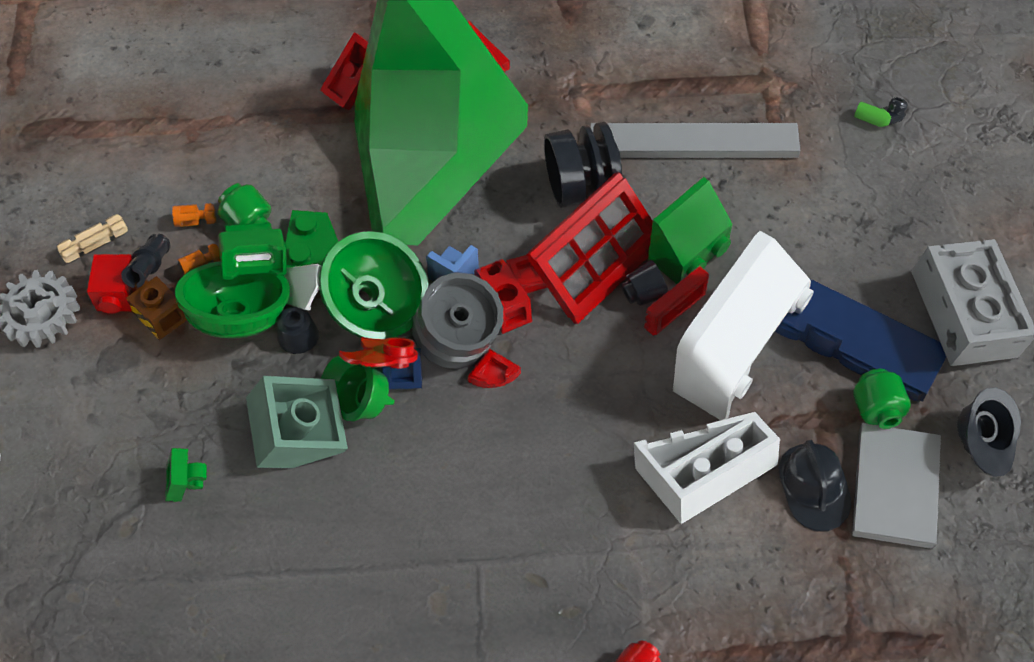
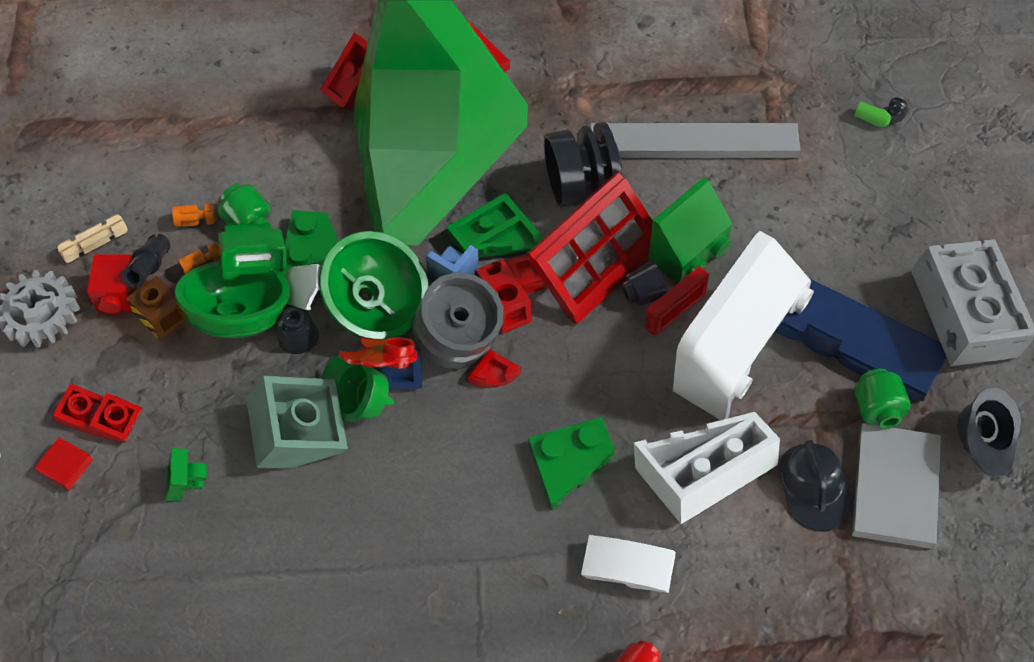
(63, 464): none -> red tile
(97, 415): none -> red slope
(495, 229): none -> green wing
(570, 456): none -> green wing
(628, 563): none -> white slope

